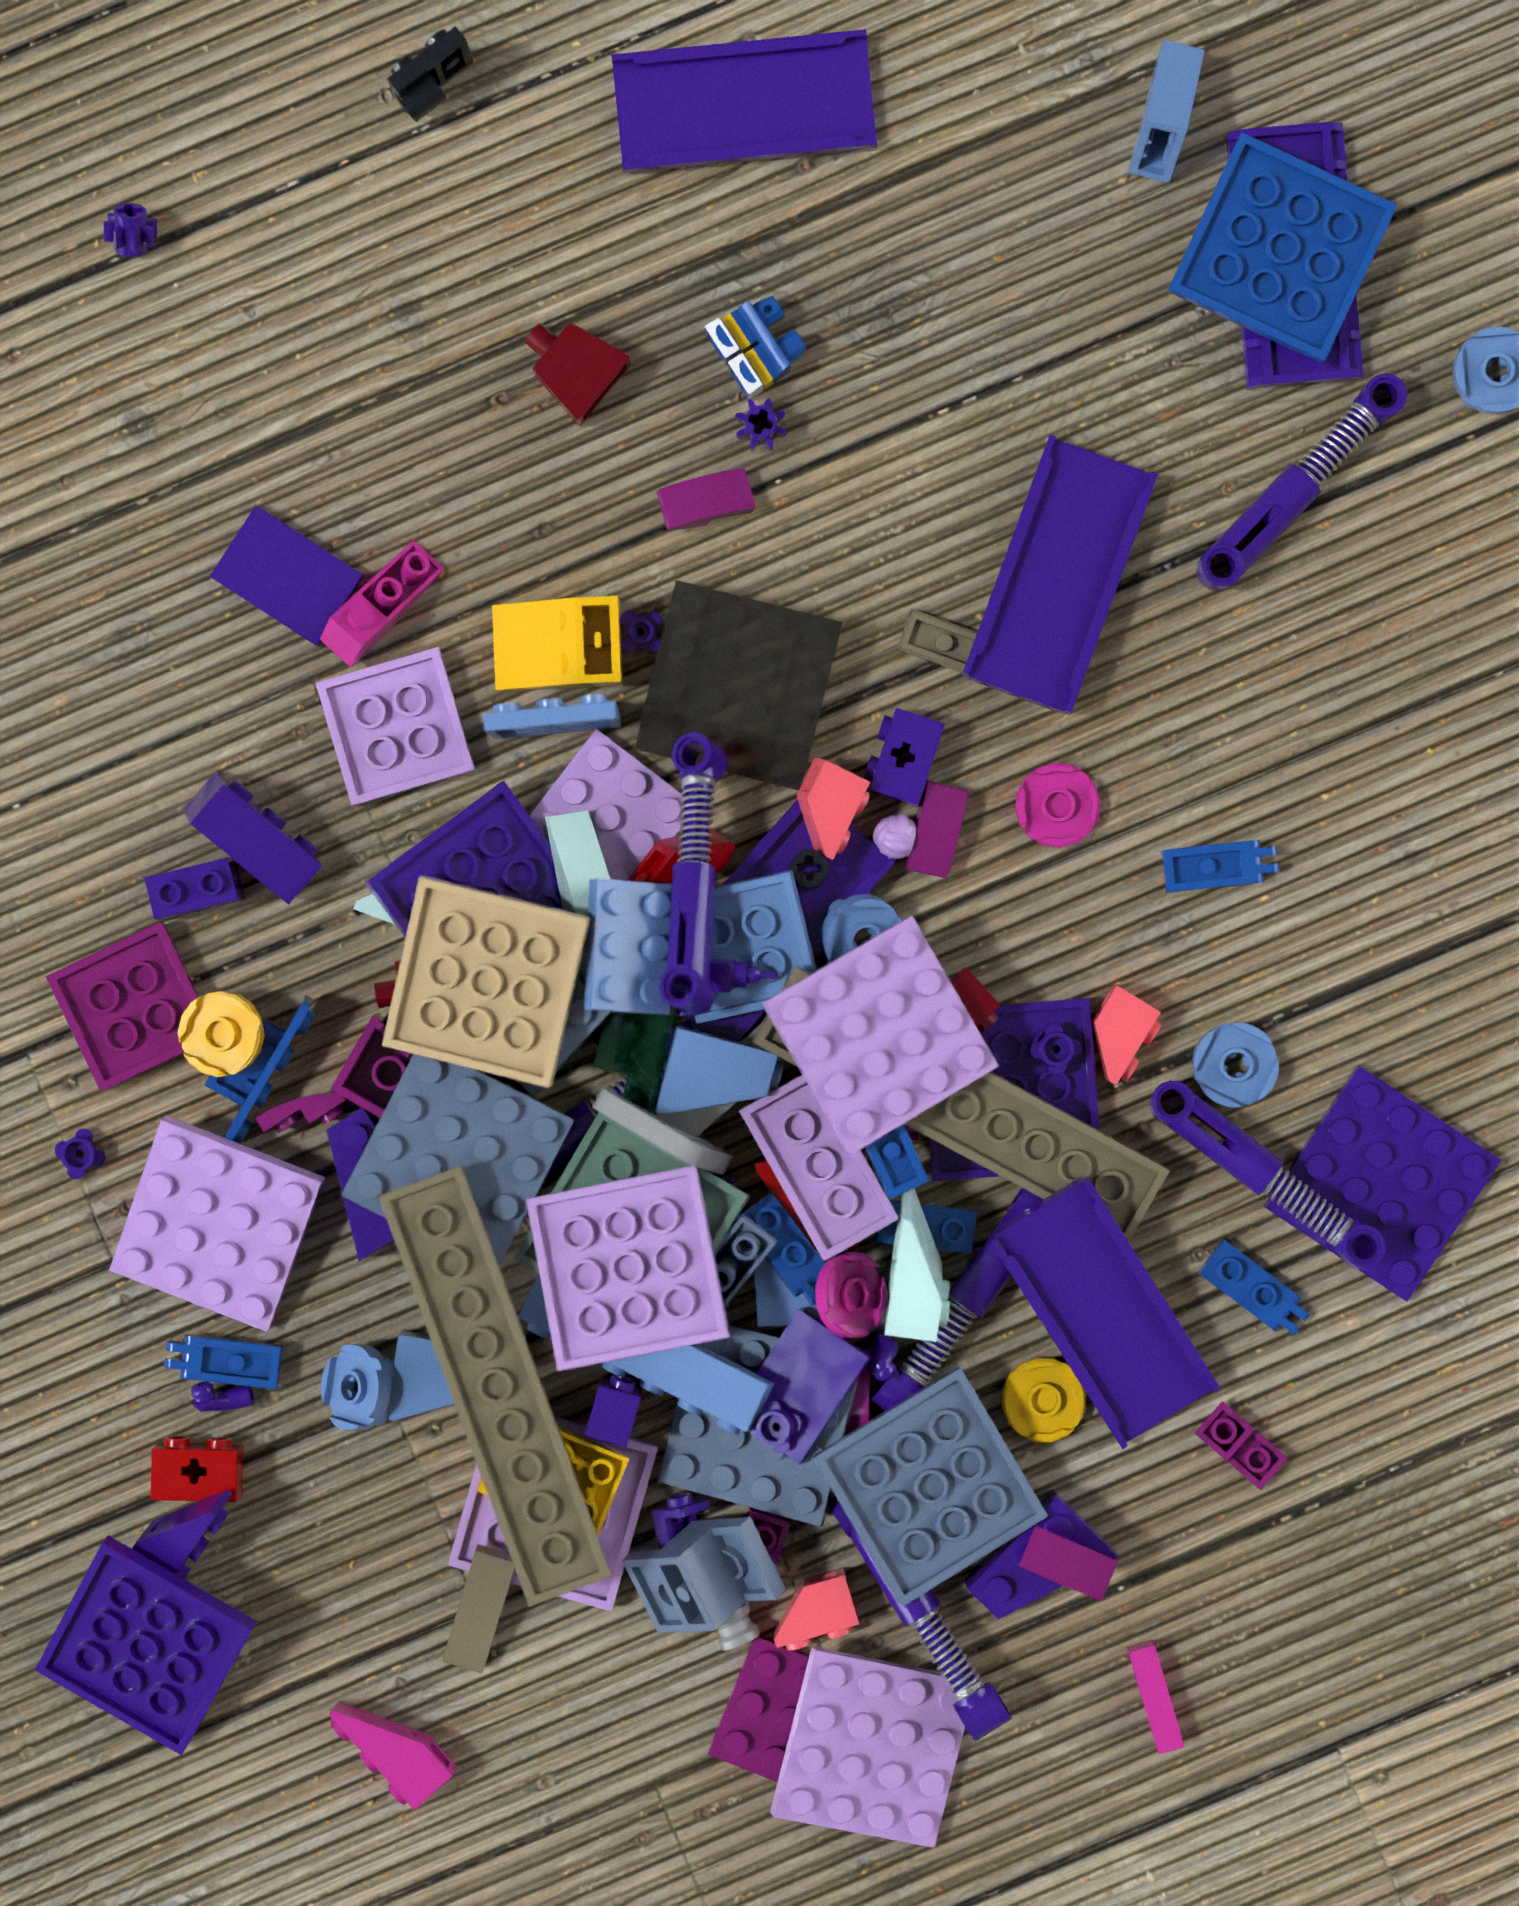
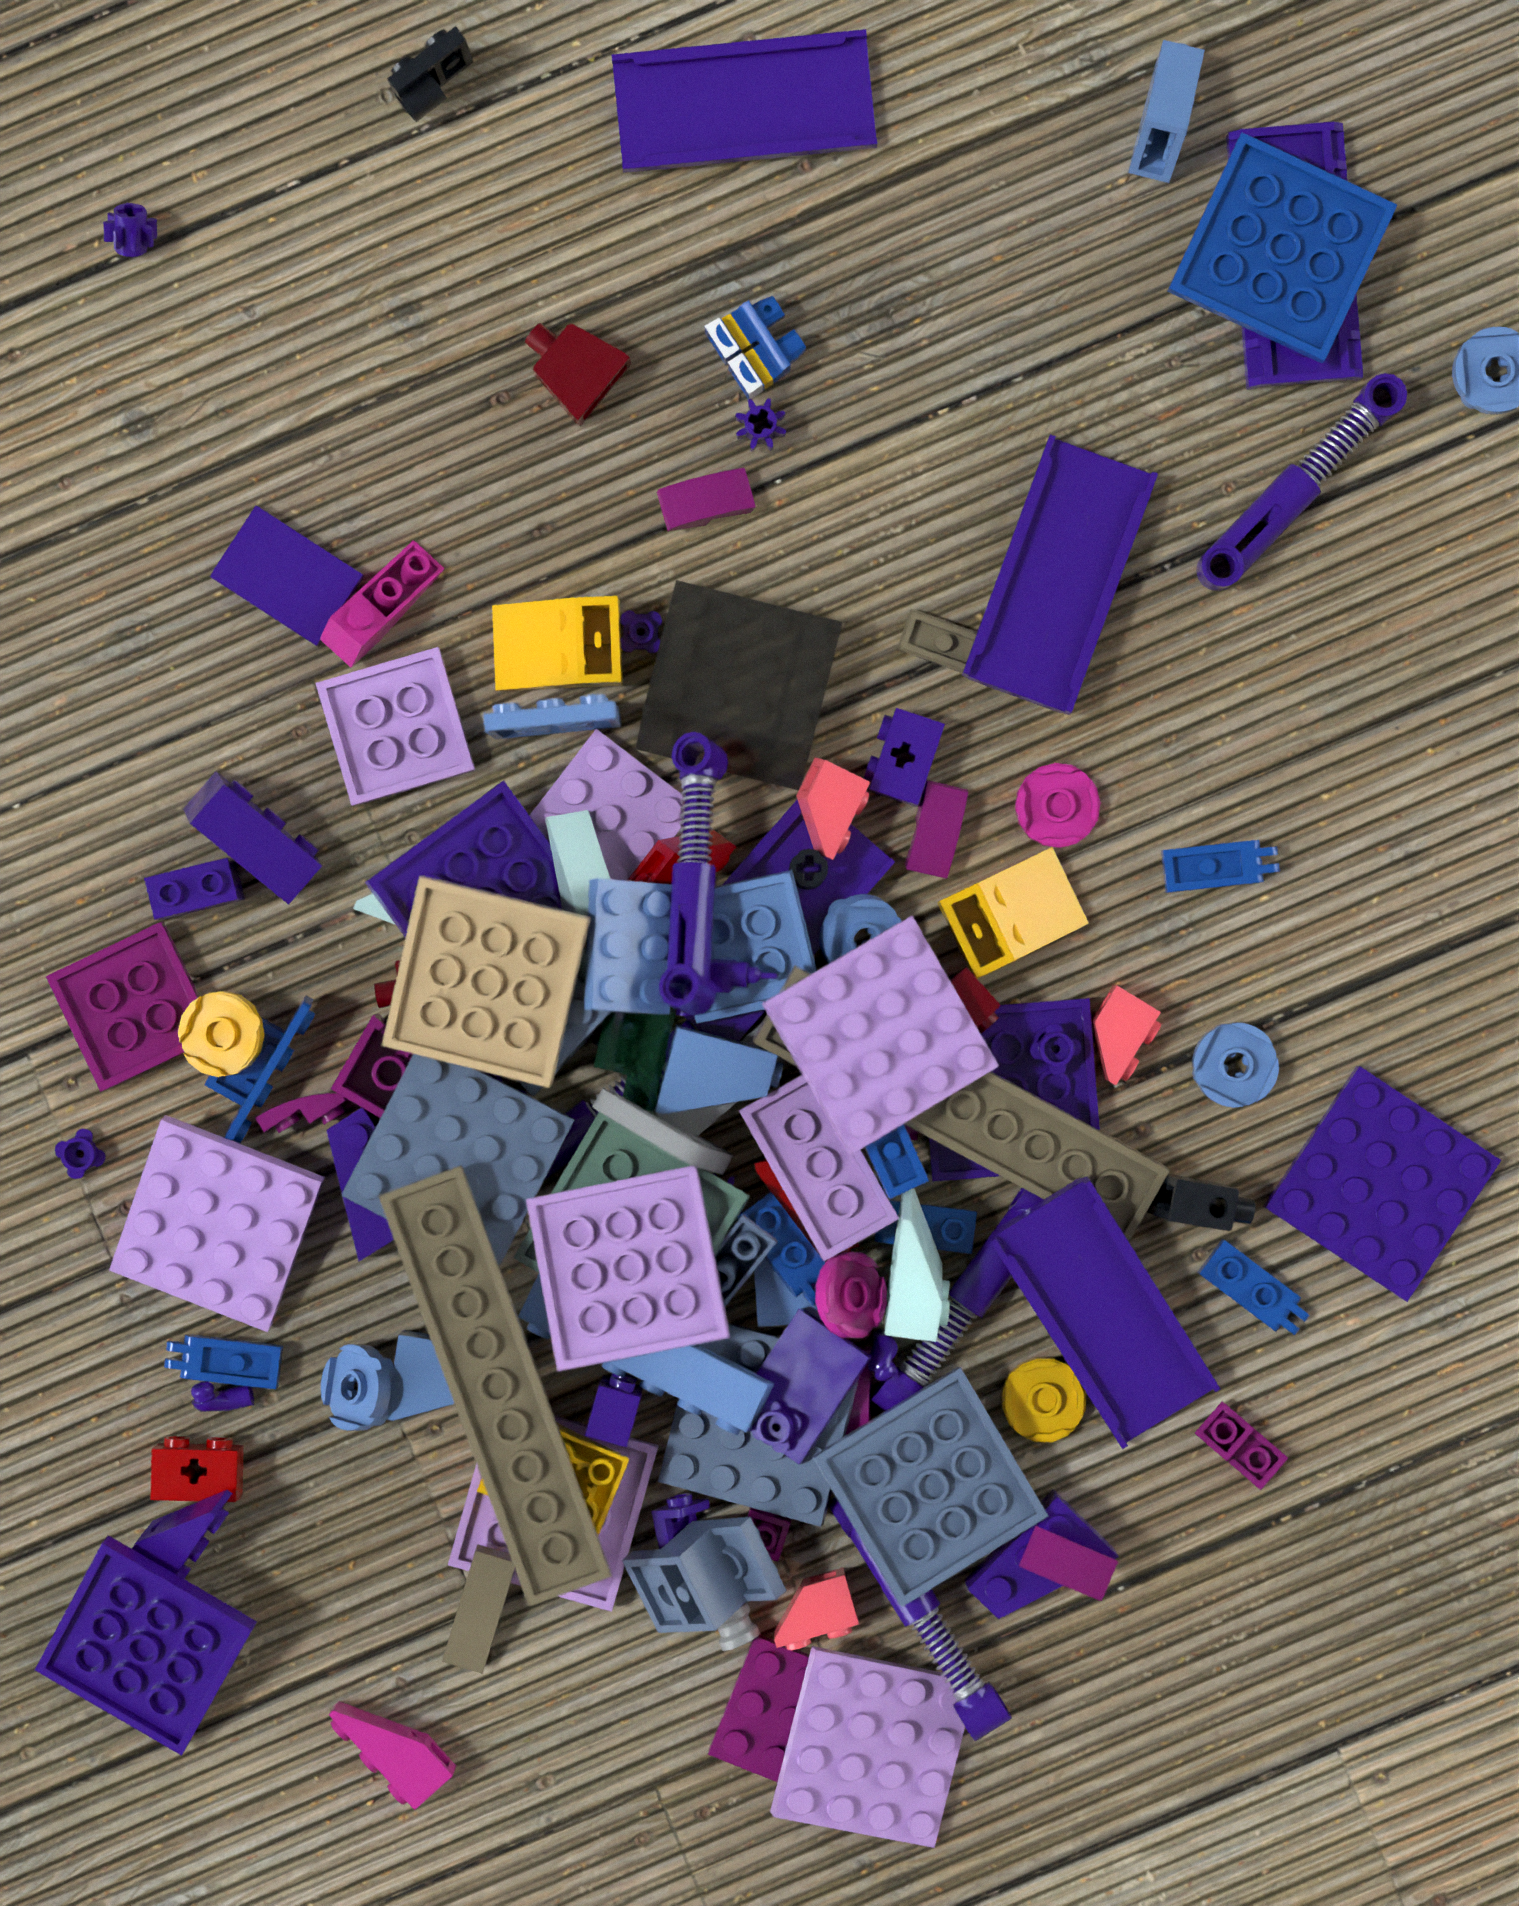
(895, 836): lavender piece -> none
(1012, 913): none -> yellow slope
(1155, 1697): dark pink piece -> none
(1201, 1203): none -> black torso
(1263, 1172): dark purple piece -> none

